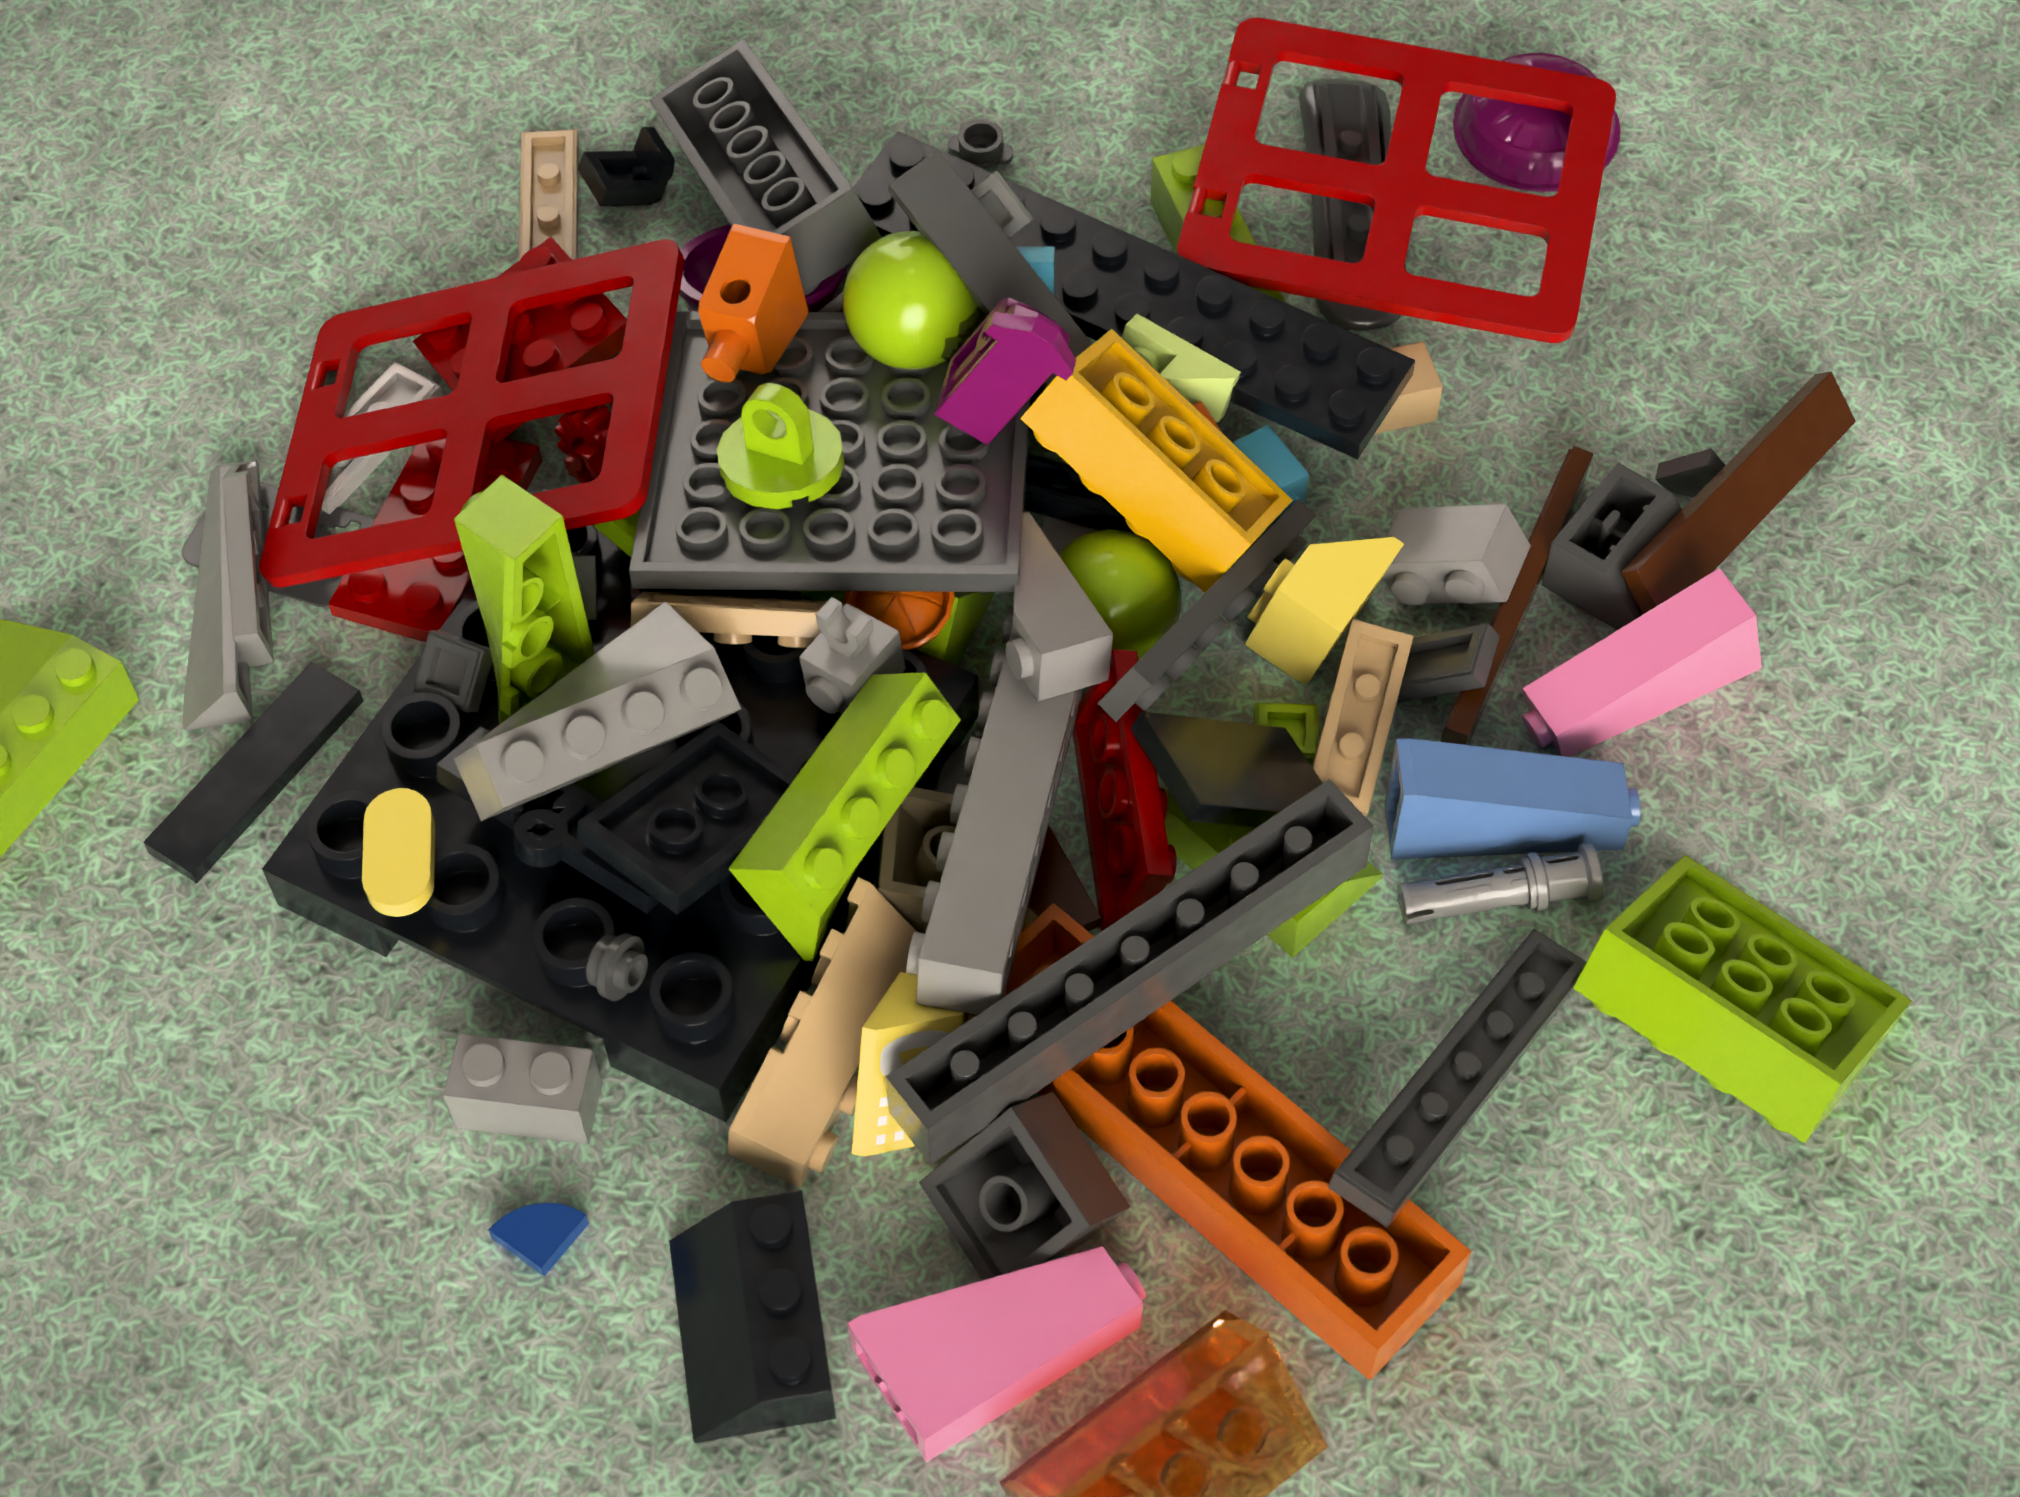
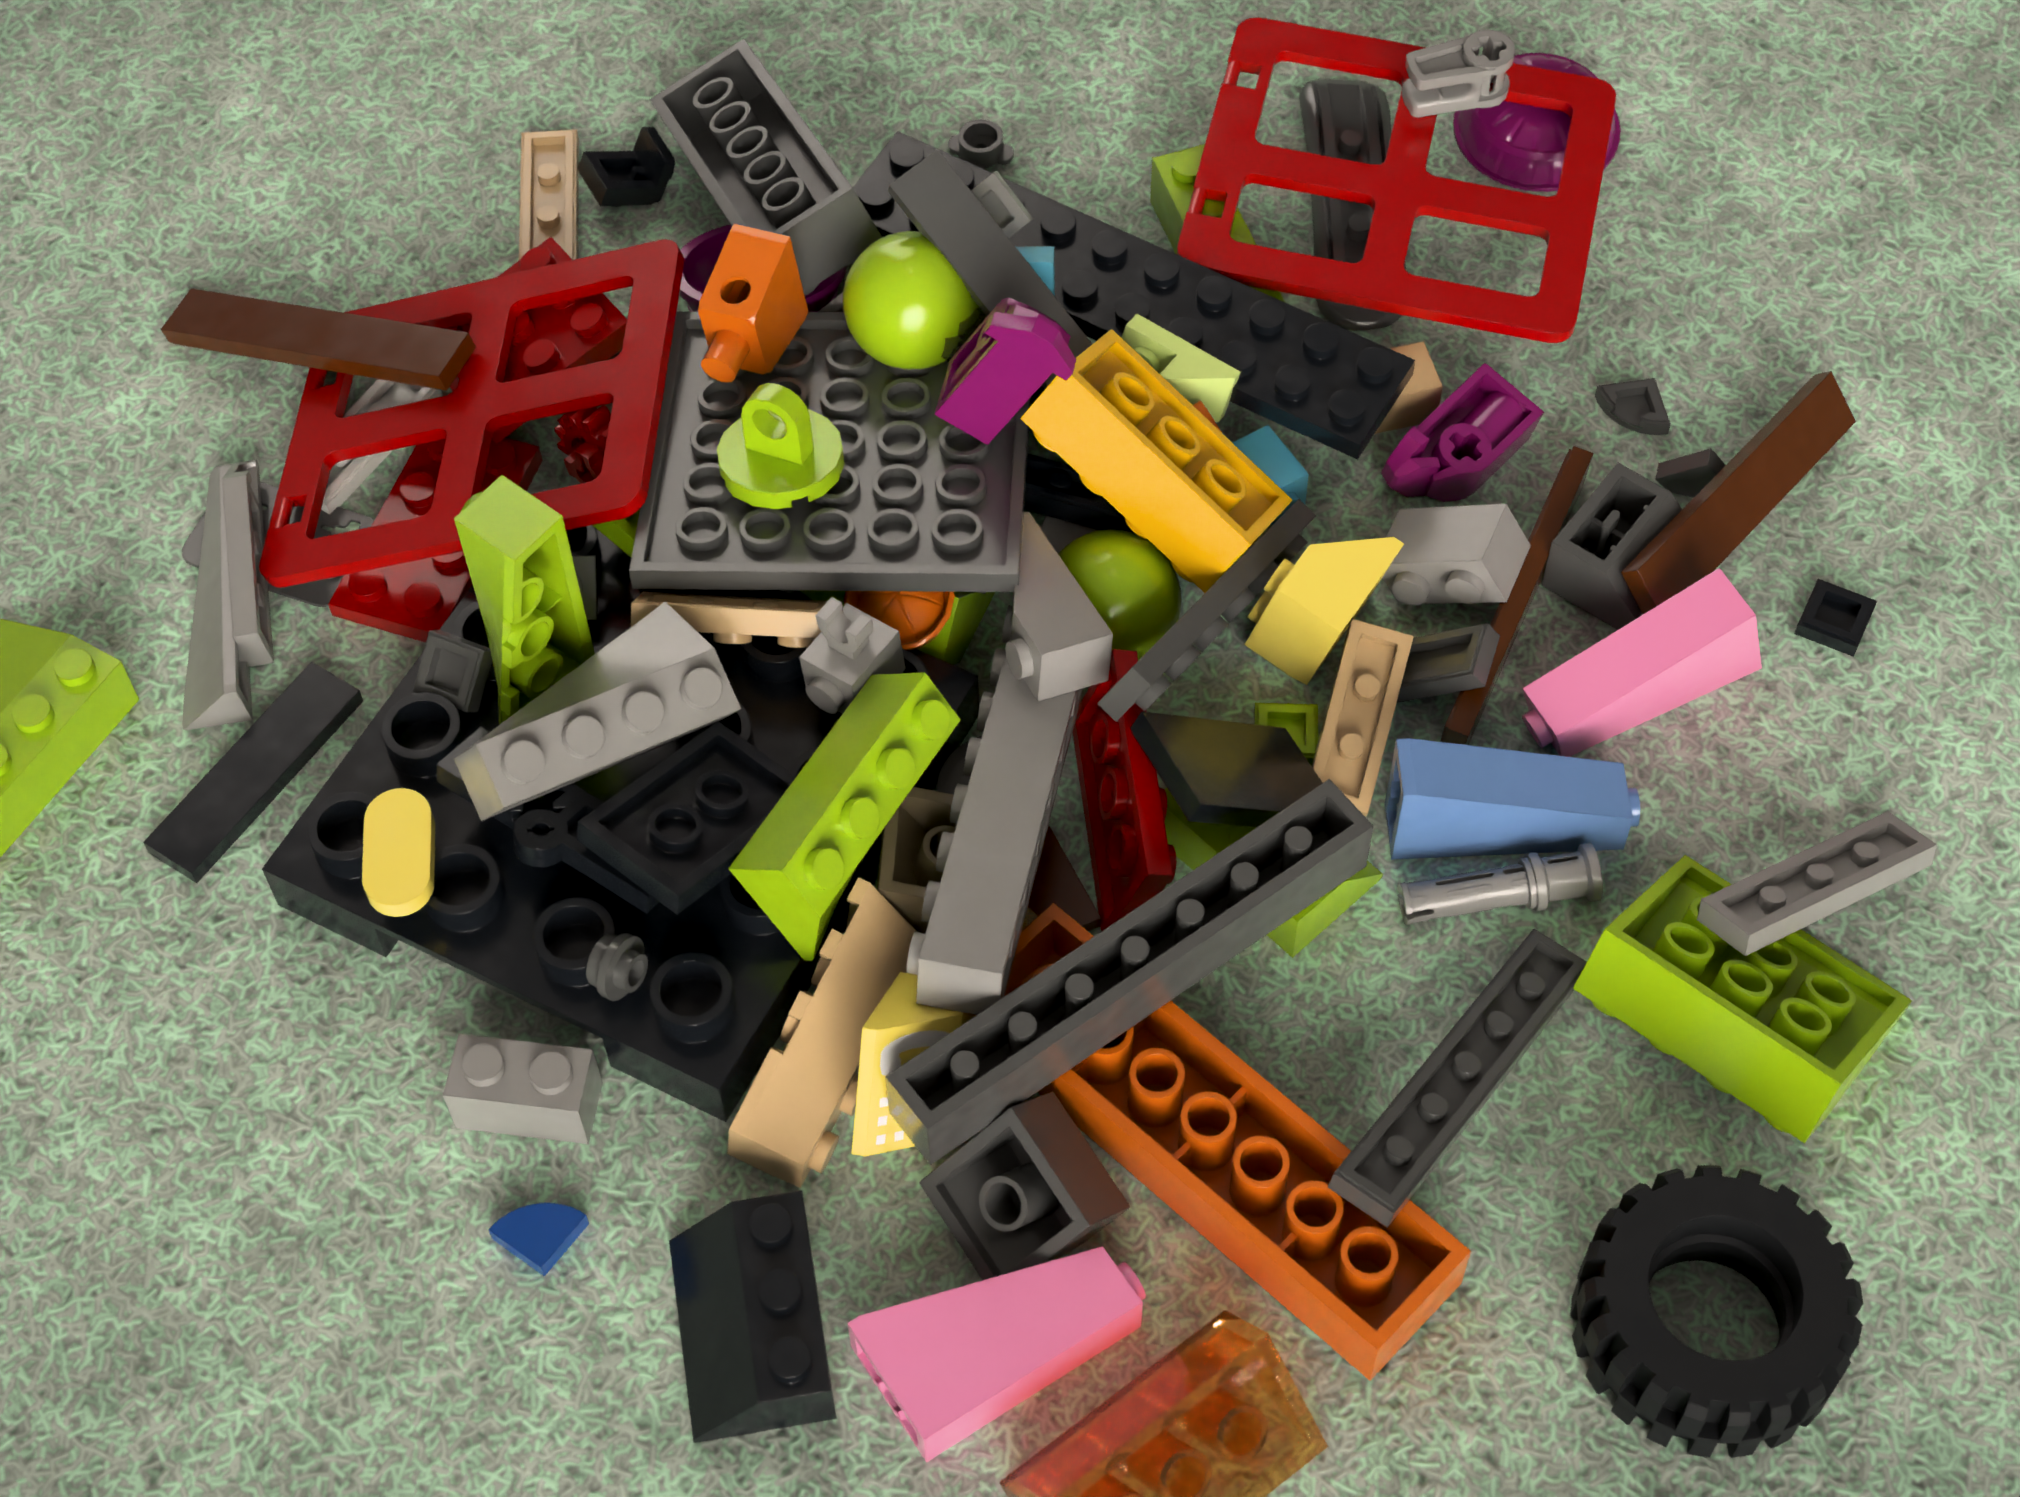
(320, 338): none -> reddish brown tile
(1456, 77): none -> light grey piece
(1463, 439): none -> magenta piece
(1635, 404): none -> dark grey tile
(1762, 1239): none -> black tyre
(1816, 883): none -> light grey plate
(1835, 617): none -> black tile

